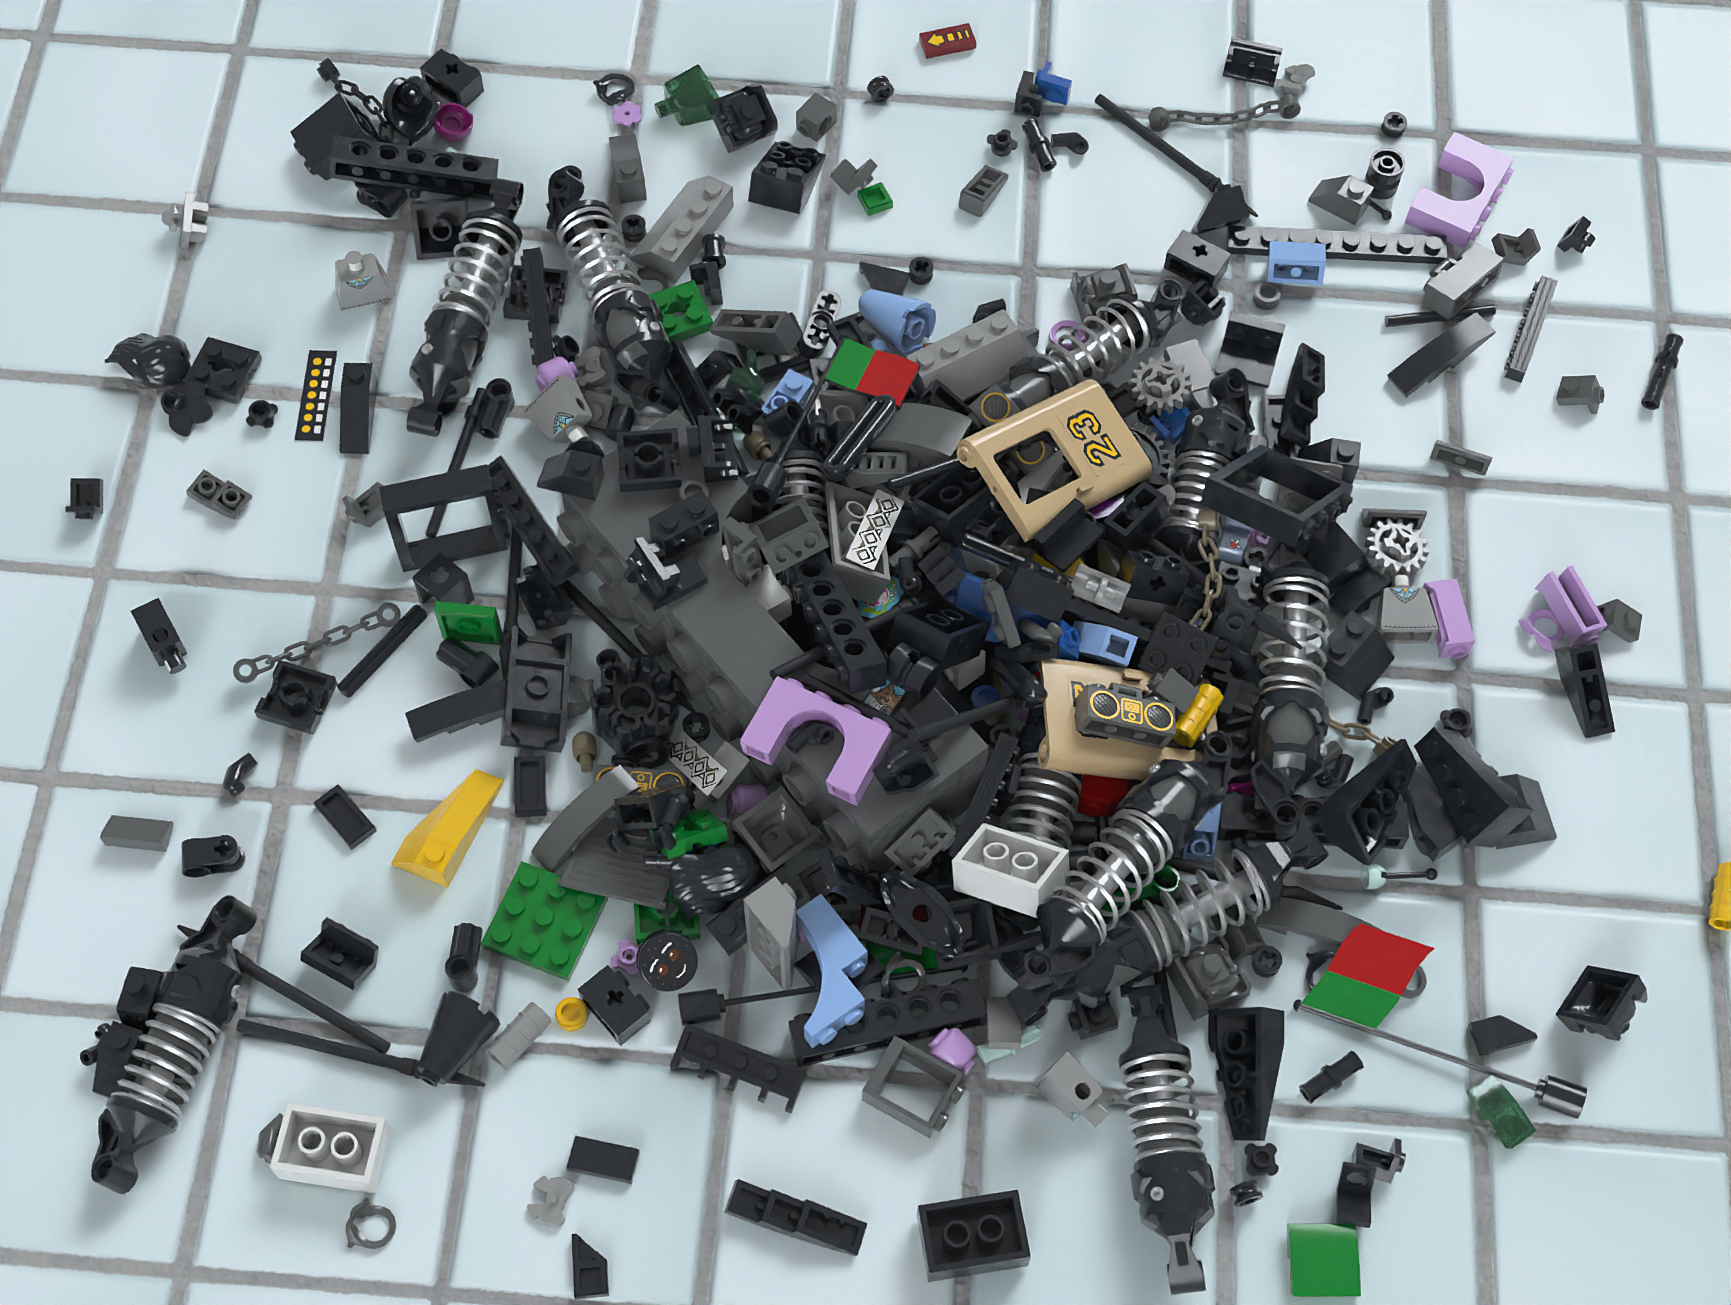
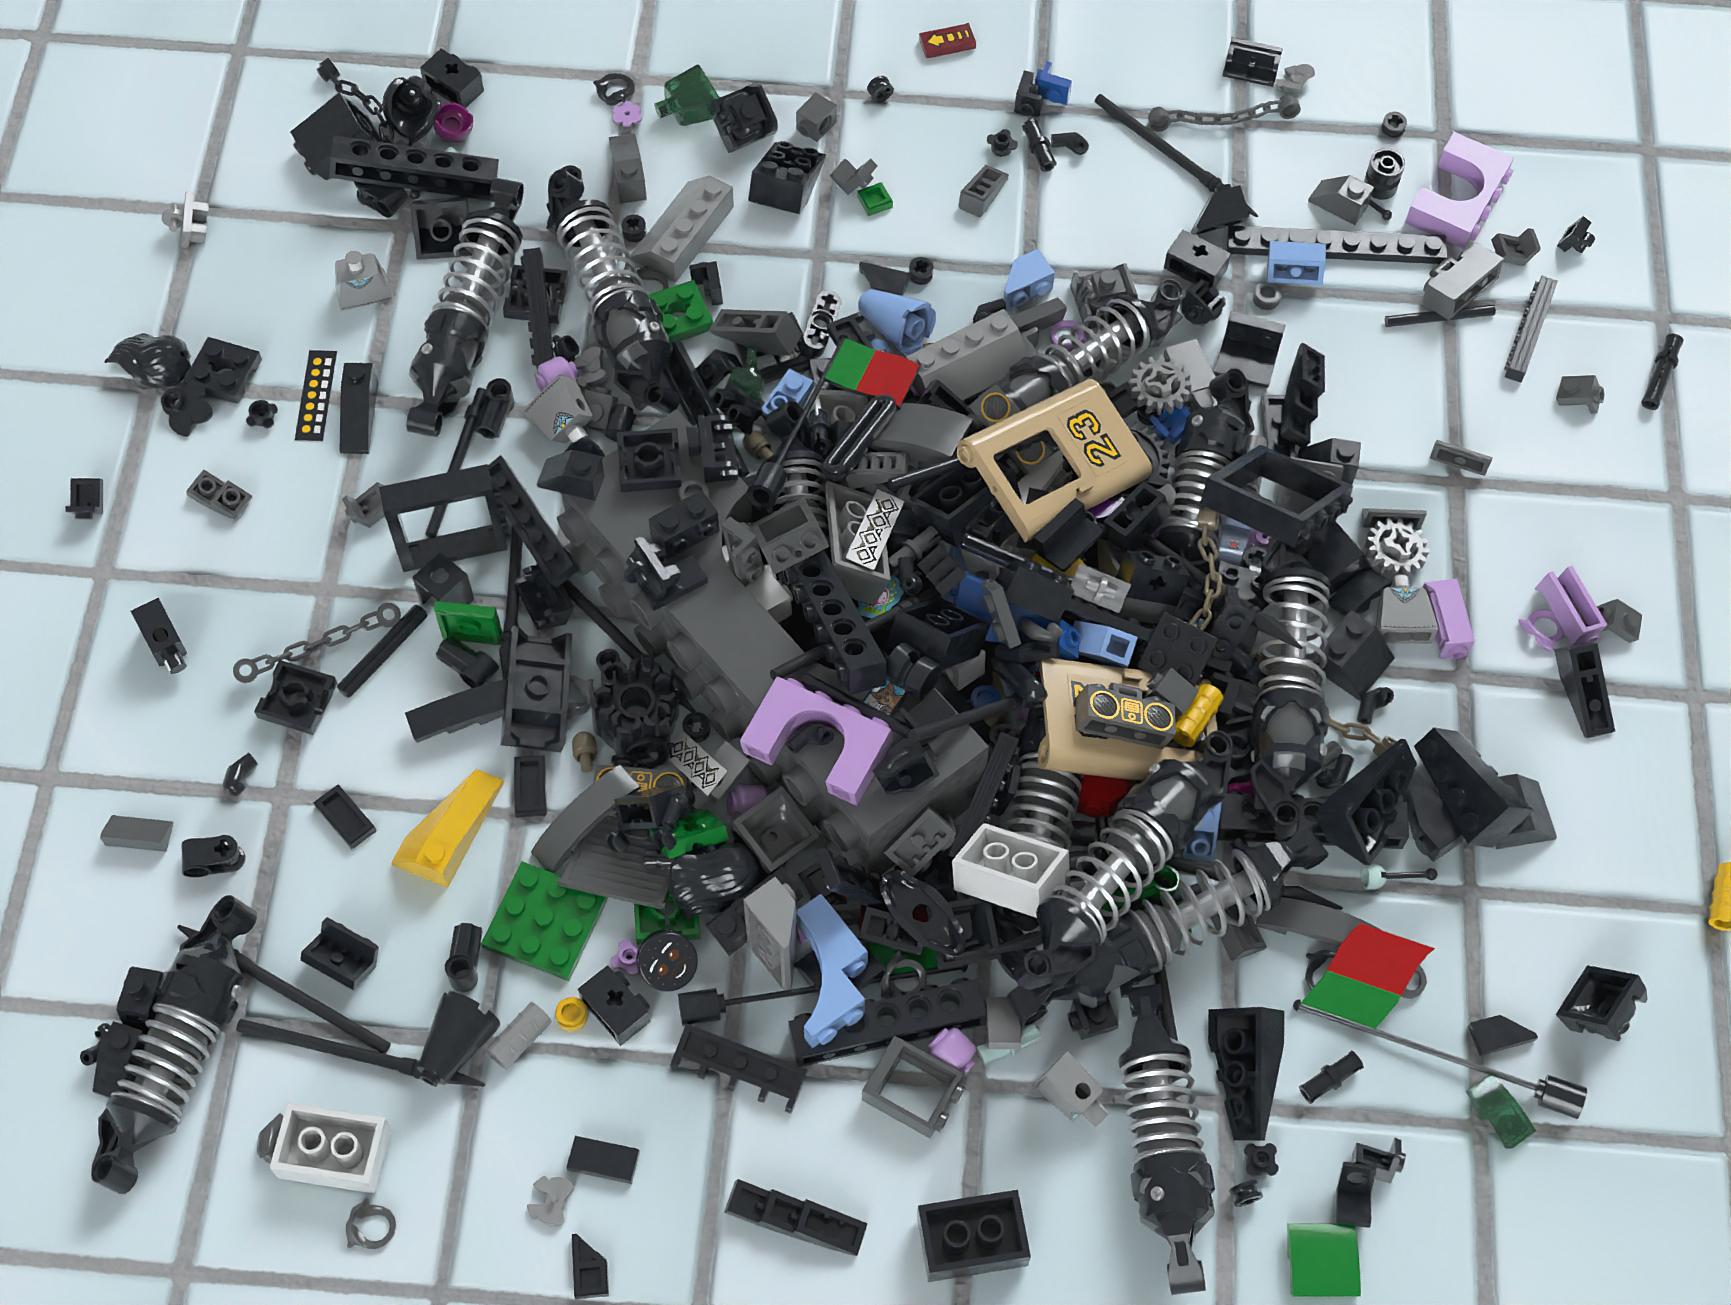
(713, 249): black bush -> none
(1027, 279): none -> light blue slope
(1041, 316): none -> dark grey slope
(1208, 978): dark grey brick -> none
(1264, 970): black bush -> none
(1440, 354): black slope -> none
(1460, 716): black plate -> none

